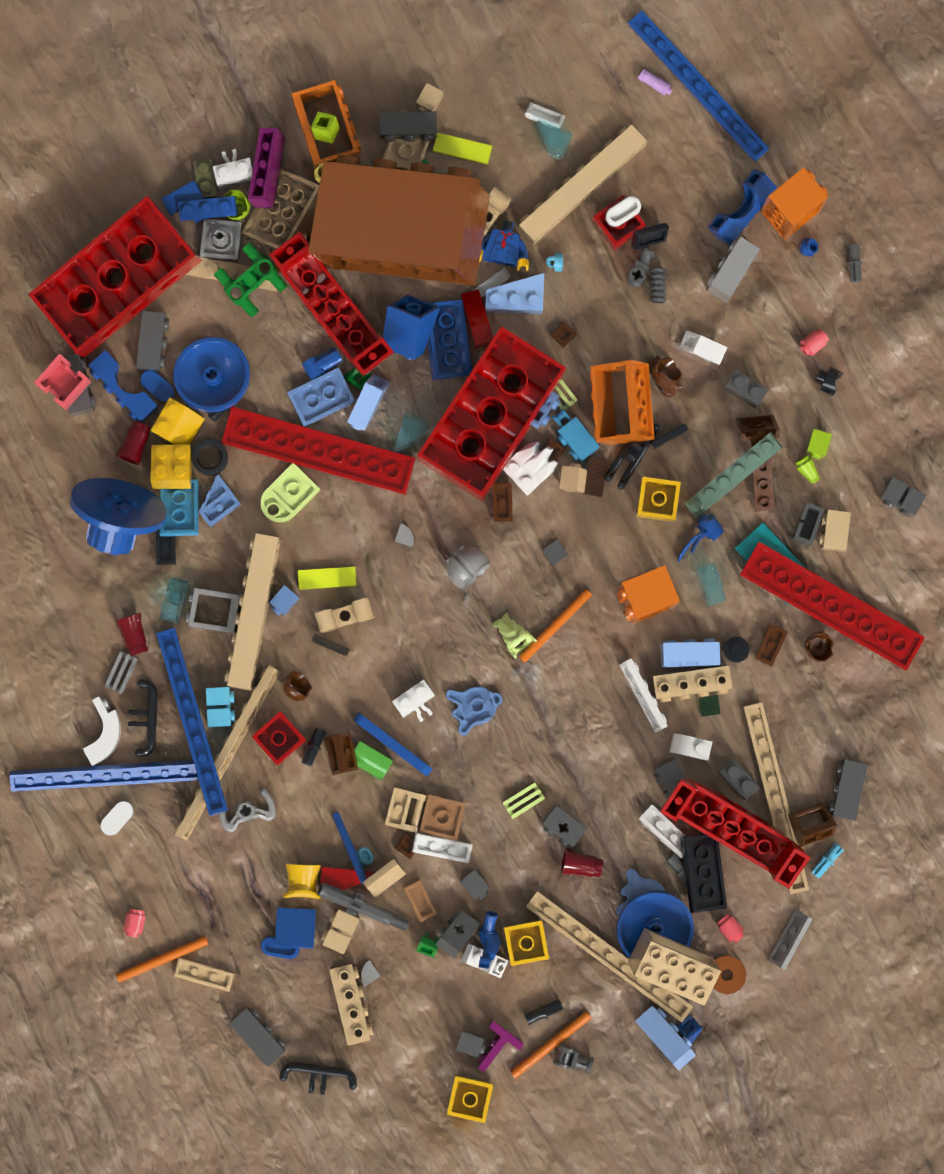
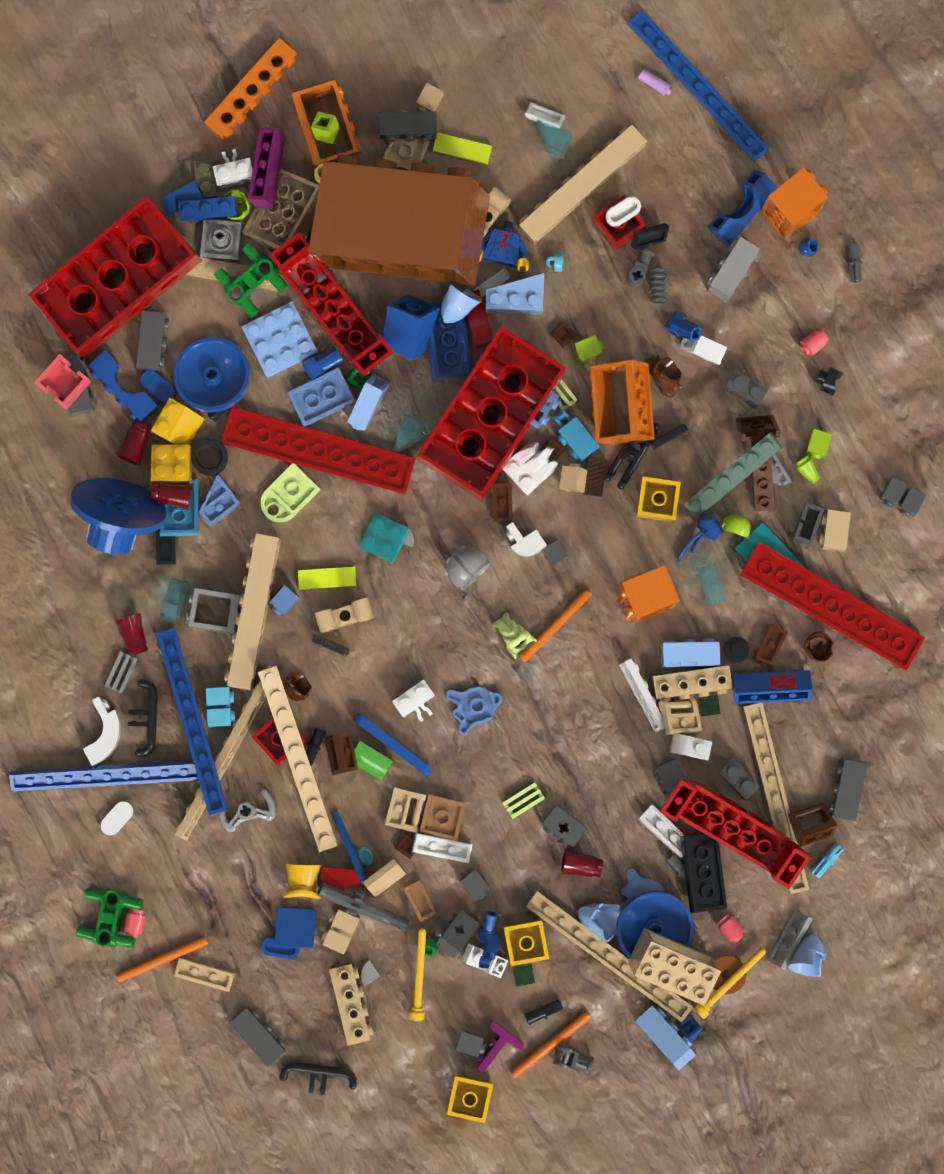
(109, 918): none -> green piece
(171, 494): none -> dark red plant
(278, 50): none -> orange brick
(279, 339): none -> light blue plate
(297, 758): none -> tan plate
(384, 538): none -> teal plate
(417, 1012): none -> yellow piece
(458, 304): none -> light blue helmet
(523, 975): none -> clear green tile
(525, 546): none -> white brick
(589, 348): none -> lime brick
(600, 919): none -> light blue helmet
(681, 326): none -> blue piece
(682, 722): none -> tan plate
(703, 1010): none -> yellow piece
(737, 524): none -> lime hair
(772, 686): none -> blue brick
(779, 474): none -> light grey tile
(809, 956): none -> light blue helmet

